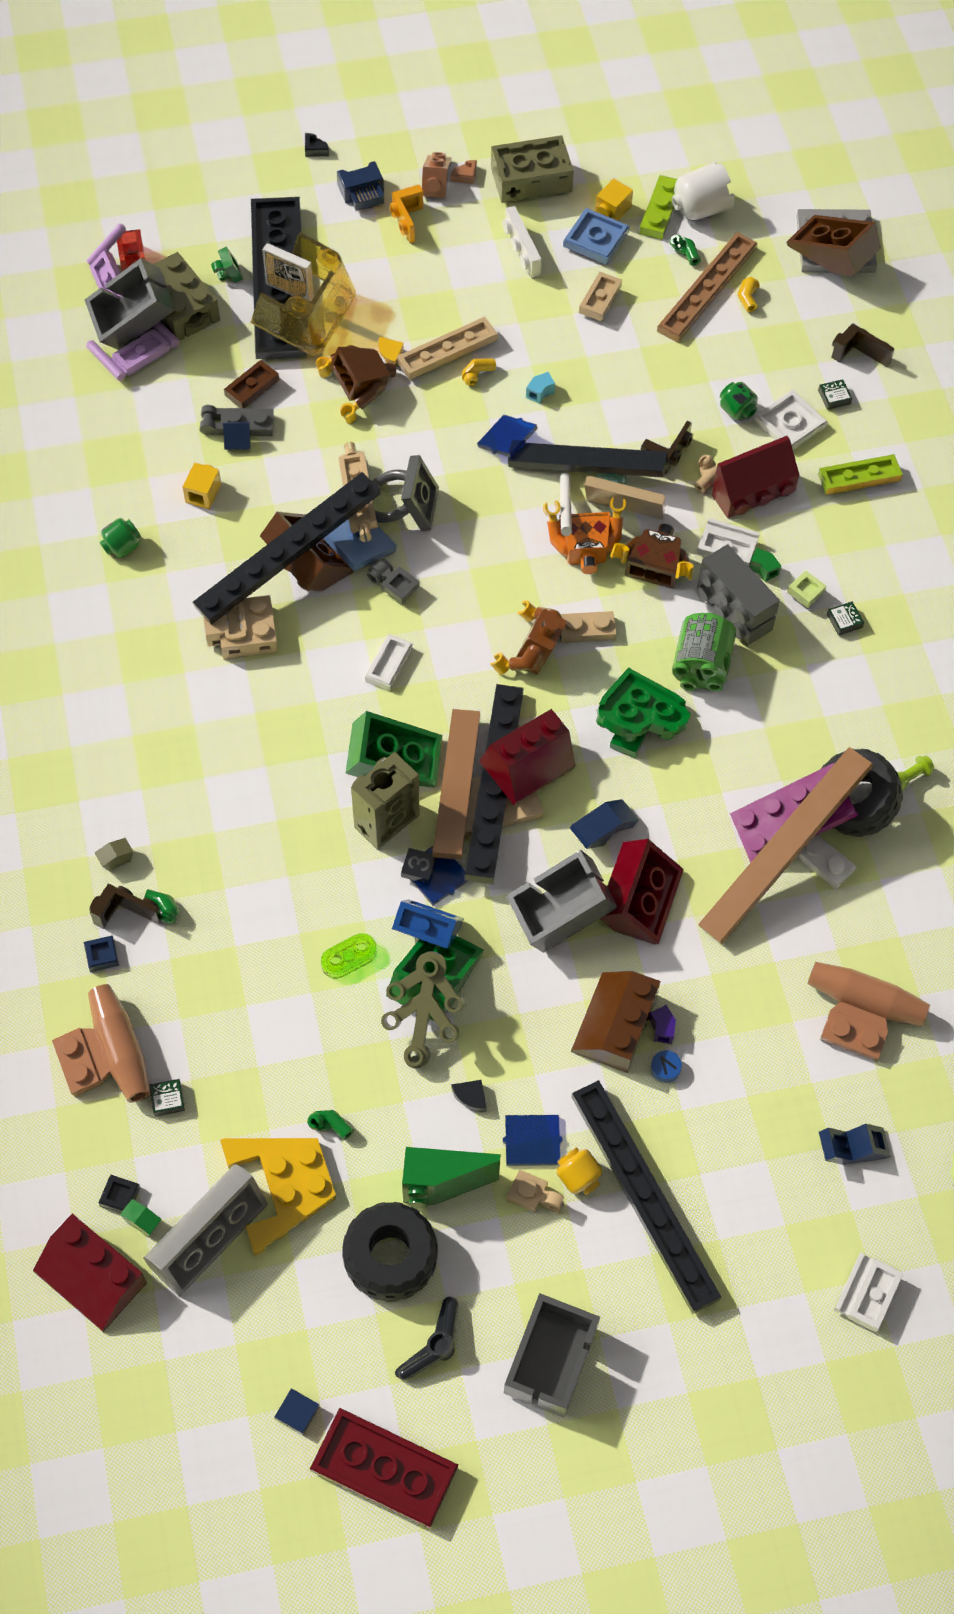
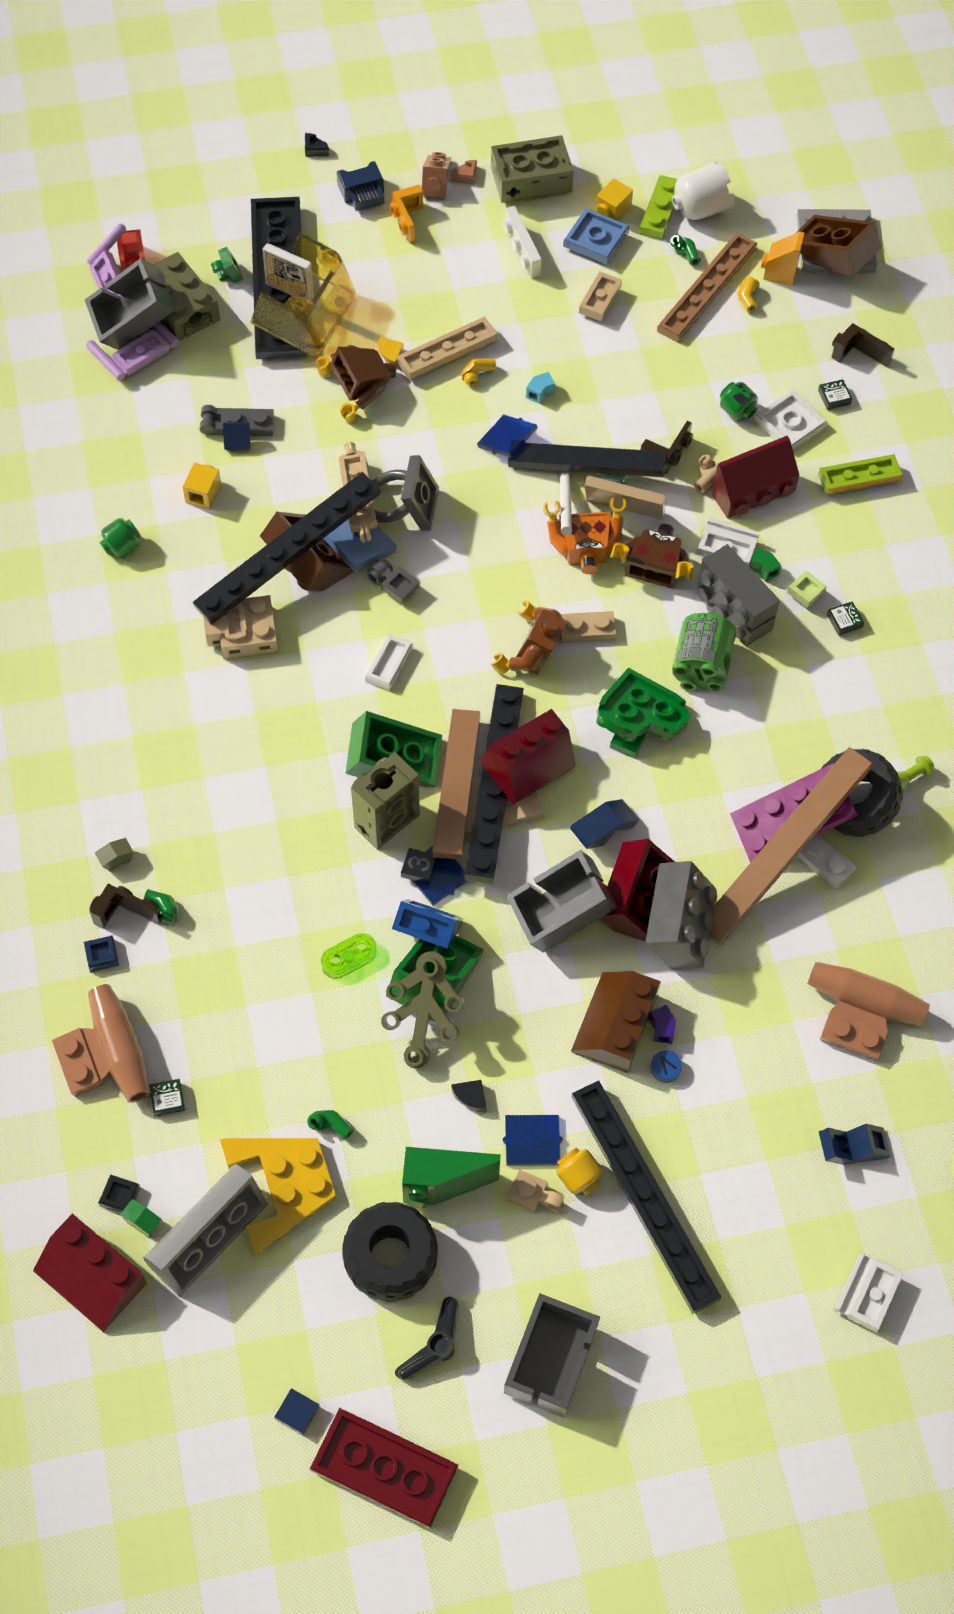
(251, 384): reddish brown plate -> none
(681, 915): none -> dark grey piece
(783, 259): none -> light orange slope

